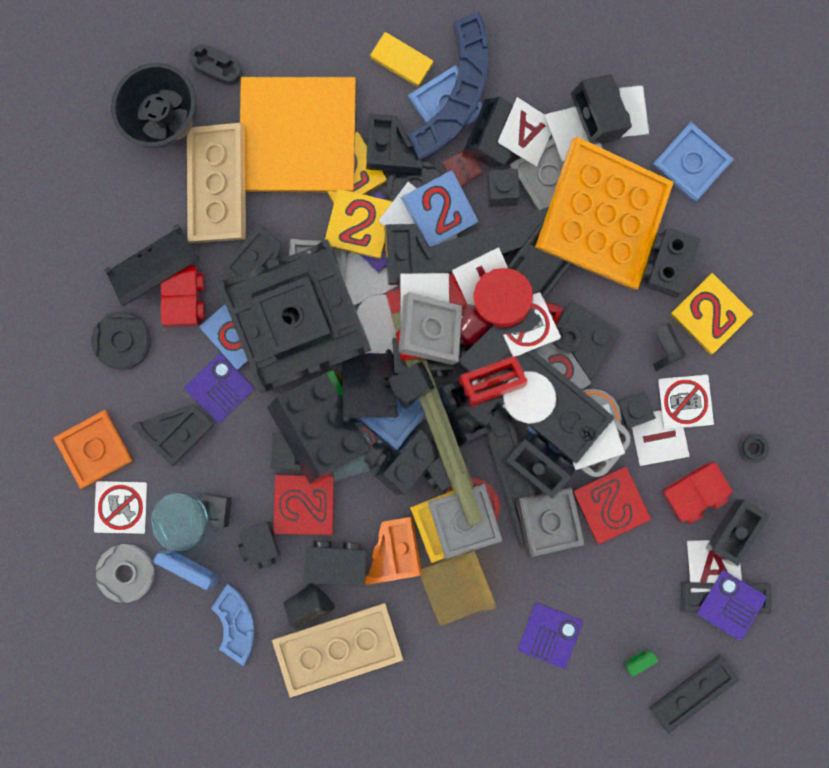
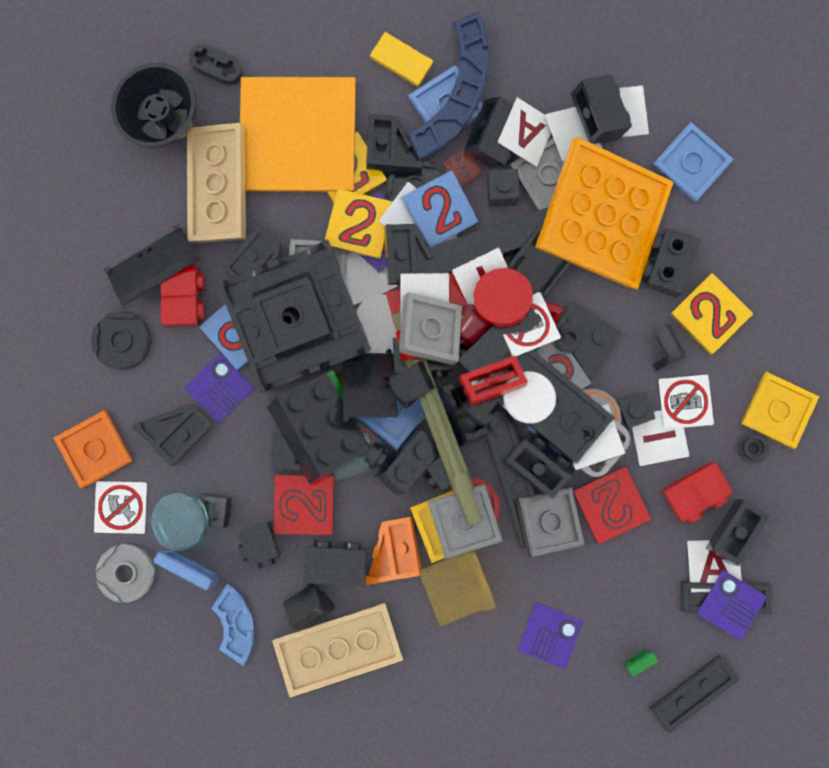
(779, 410): none -> yellow tile

